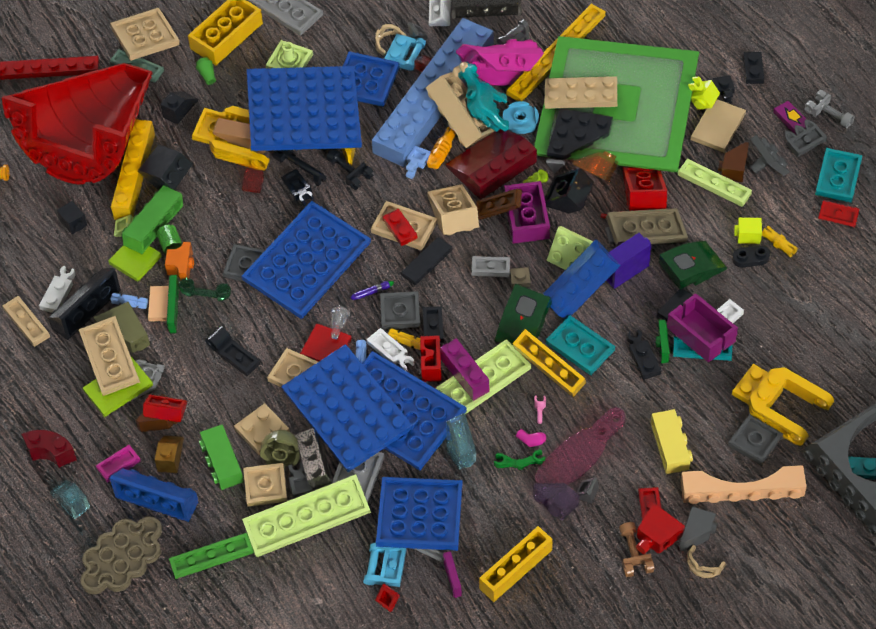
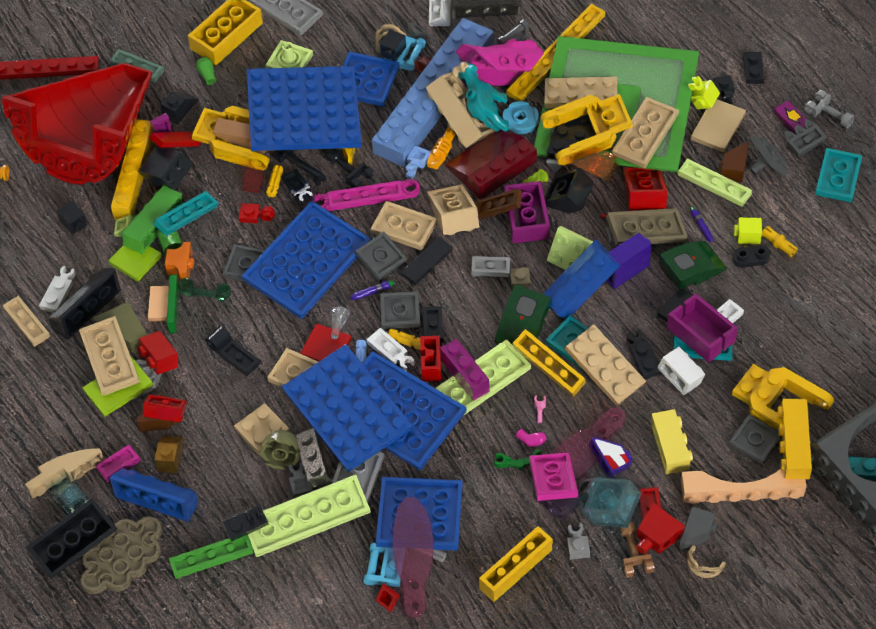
(49, 446): dark red brick -> none
(70, 465): none -> tan slope
(70, 539): none -> black slope
(142, 303): light blue axle -> none
(144, 34): tan plate -> none
(158, 352): none -> red brick
(161, 124): none -> magenta tile
(174, 139): none -> red tile
(185, 213): none -> teal plate
(220, 457): bright green brick -> none
(245, 523): none -> black plate
(251, 212): none -> red plate
(265, 484): tan plate -> none
(274, 181): none -> yellow axle
(368, 195): none -> dark pink plate
(380, 256): none -> dark grey tile
(392, 45): none -> black brick
(400, 227): red plate -> none
(413, 552): none -> clear pink plant
(452, 574): magenta tile -> none
(460, 442): clear light blue slope -> none
(553, 476): none -> dark pink tile
(577, 544): none -> light grey plate
(605, 365): none -> tan plate
(606, 117): none -> yellow plate
(610, 456): none -> slope
(612, 502): none -> clear light blue brick
(648, 131): none -> tan plate
(662, 341): green plate -> none
(681, 370): none -> white brick
(700, 222): none -> dark purple piece
(796, 439): none -> yellow brick
(839, 213): red plate -> none

